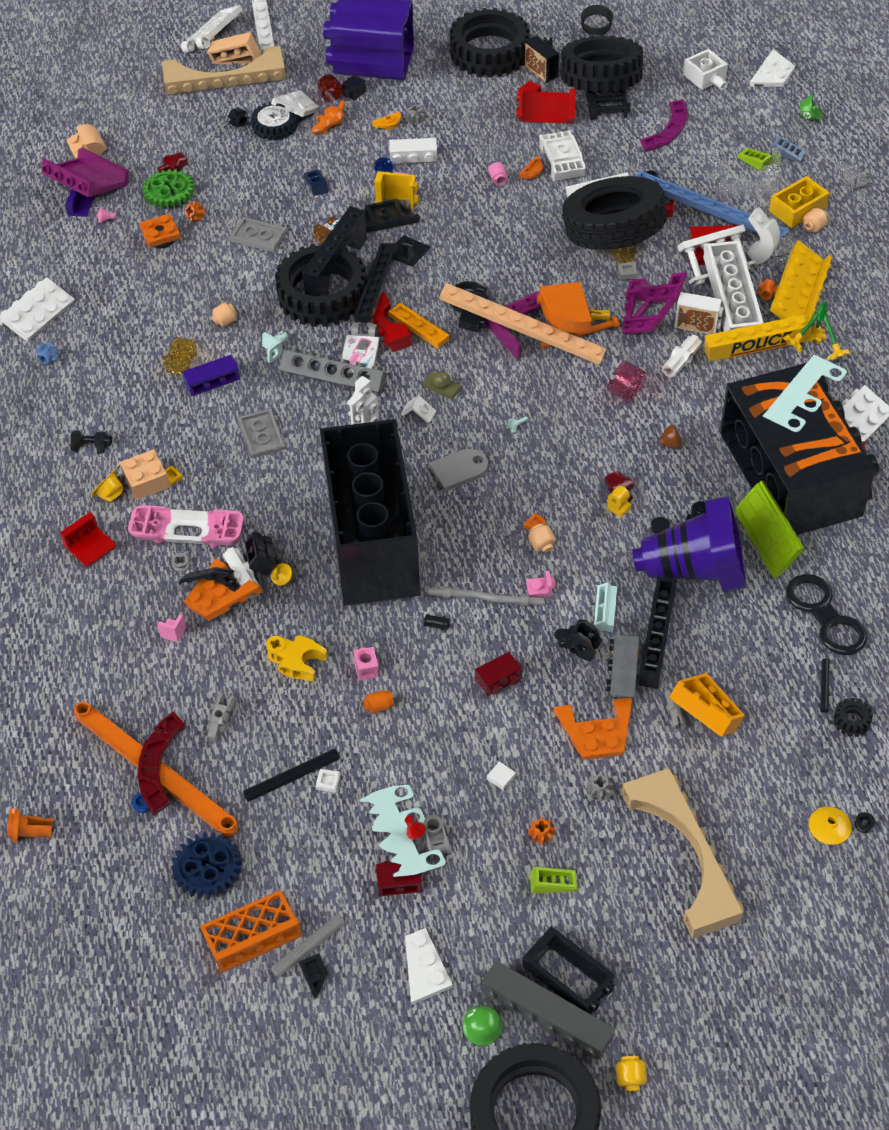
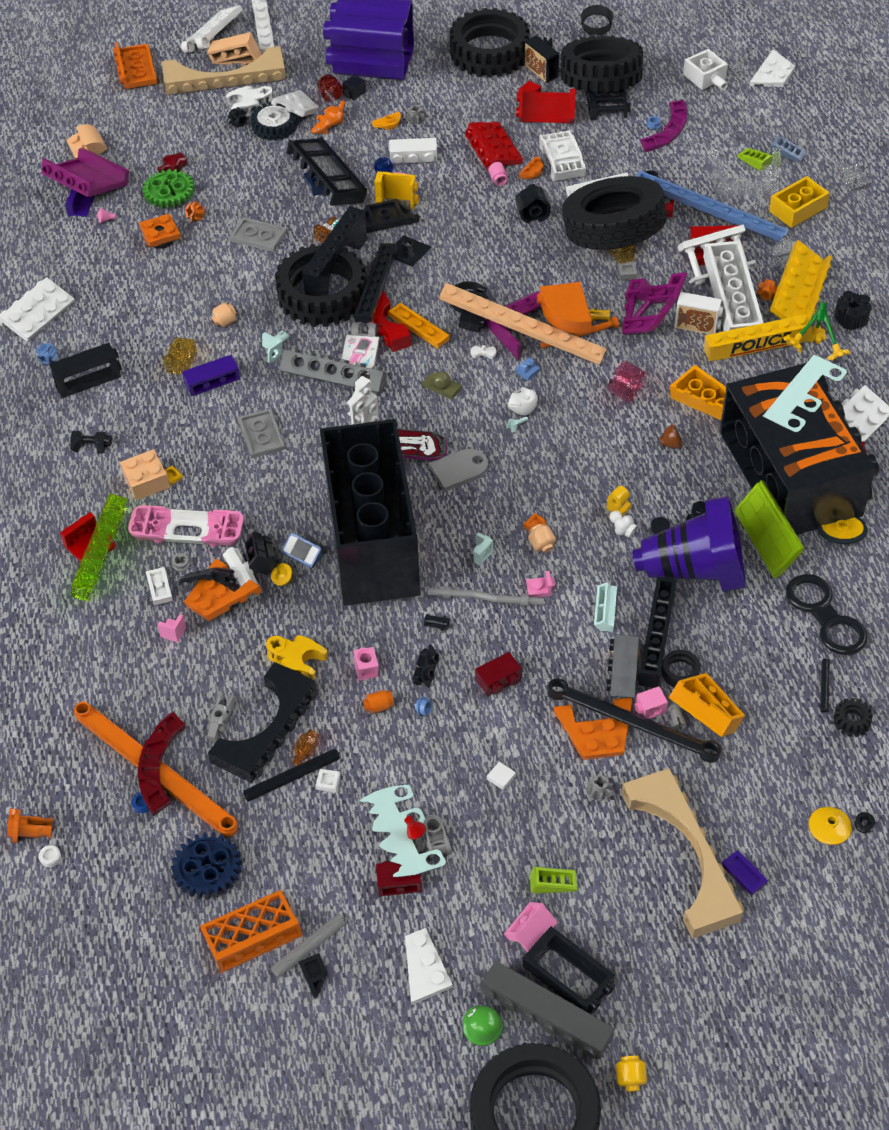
(49, 856): none -> white tile
(82, 362): none -> black piece
(99, 547): none -> clear neon green brick
(109, 488): yellow piece -> none
(134, 65): none -> orange bracket
(159, 586): none -> white plate
(249, 98): none -> white piece
(249, 756): none -> black arch
(302, 550): none -> slope
(305, 746): none -> clear orange plant
(329, 170): none -> black window
(420, 407): white bracket -> none
(422, 444): none -> shield
(423, 706): none -> medium blue plate
(428, 660): none -> black hinge
(477, 351): none -> white piece
(483, 549): none -> light aqua bracket
(492, 144): none -> red bracket
(523, 402): none -> white hair
(527, 369): none -> medium blue tile
(530, 925): none -> bright pink panel
(533, 204): none -> black brick
(544, 836): orange gear -> none
(579, 640): black hinge -> none
(618, 479): dark red piece -> none
(623, 525): none -> white animal
(634, 720): none -> black piece
(651, 703): none -> bright pink brick
(653, 122): none -> medium blue plate
(679, 656): none -> black tyre
(681, 356): white piece -> none
(699, 392): none -> light orange wedge
(744, 872): none -> dark purple tile
(769, 236): white arch -> none
(809, 109): bright green helmet -> none
(815, 220): light nougat head -> none
(844, 531): none -> yellow wheel
(852, 310): none -> black brick

